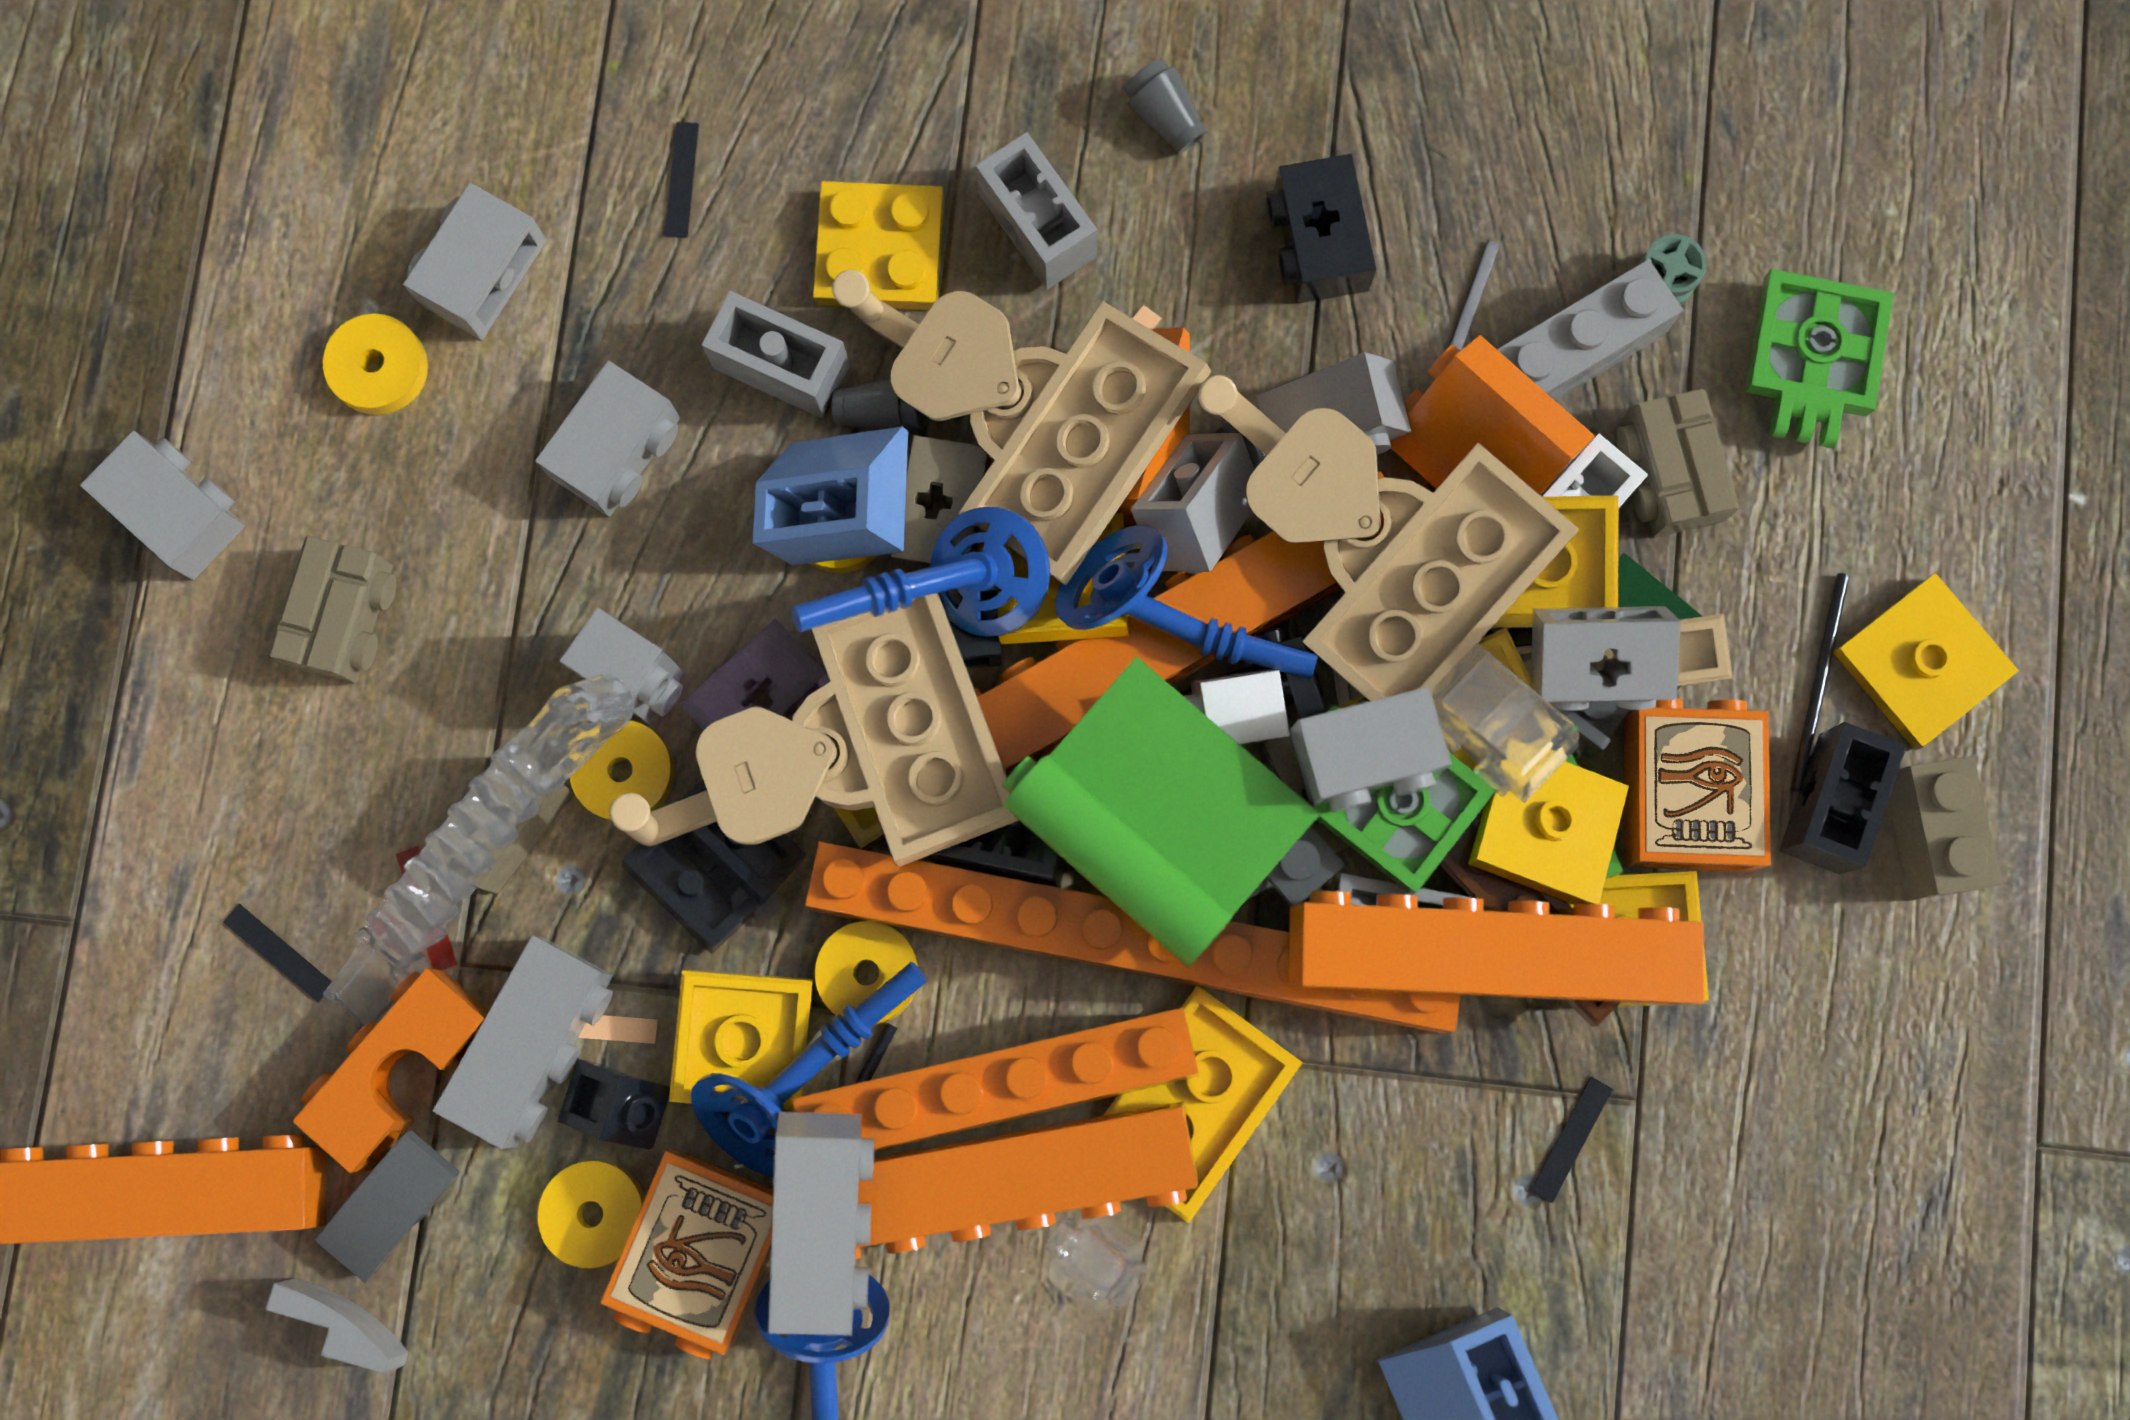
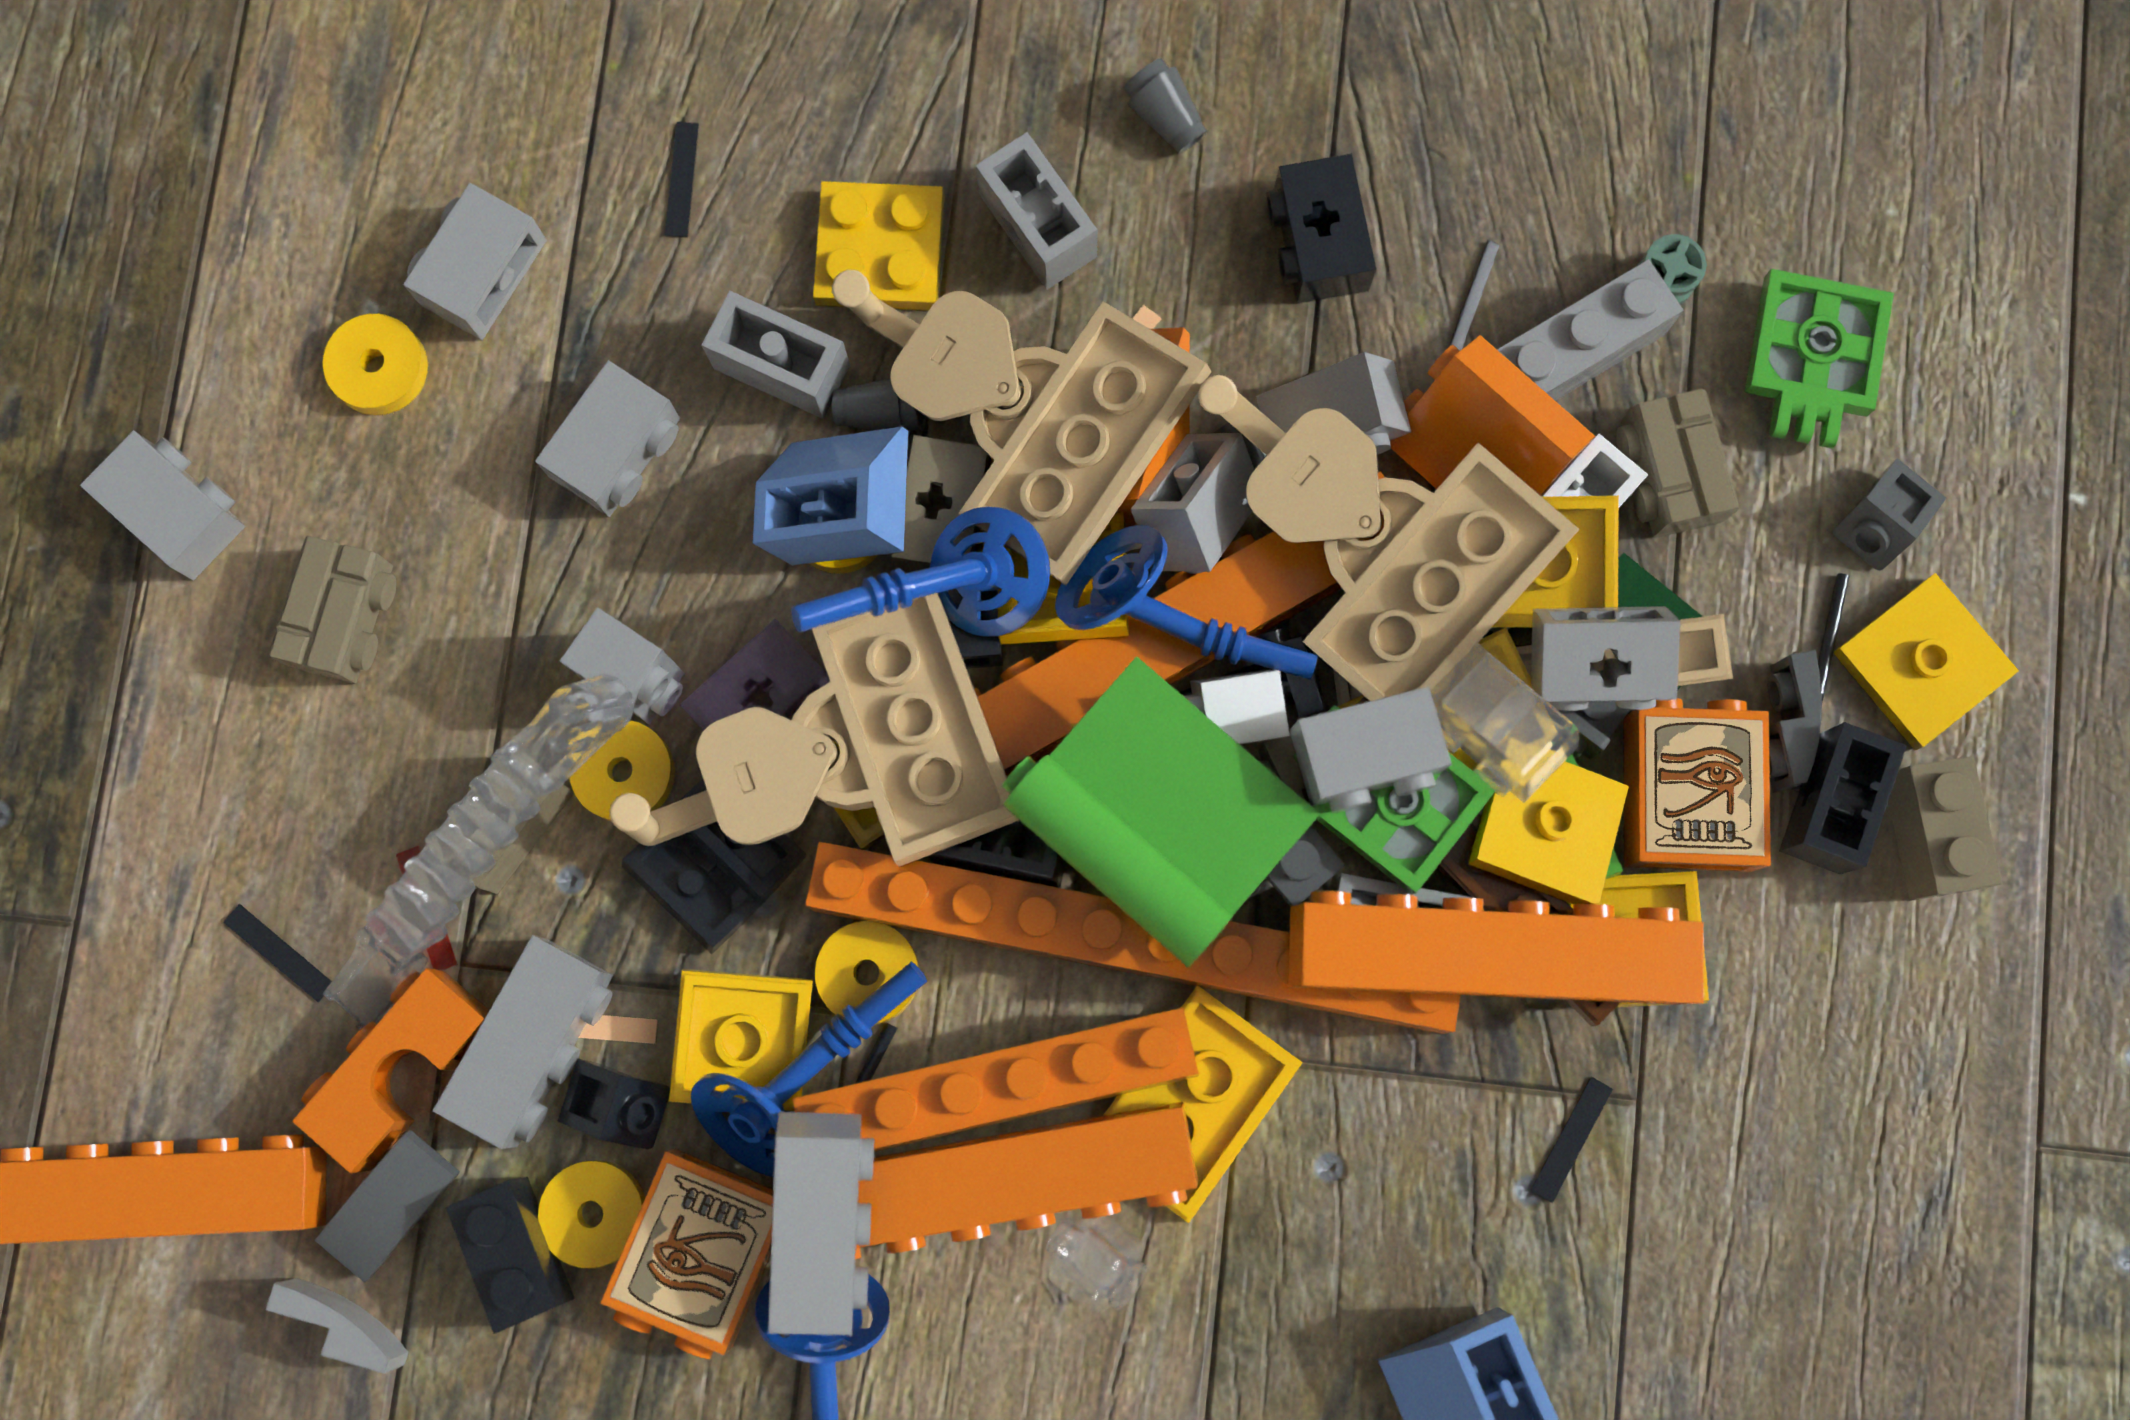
(509, 1254): none -> black brick
(1793, 742): none -> dark grey slope
(1889, 515): none -> dark grey bracket

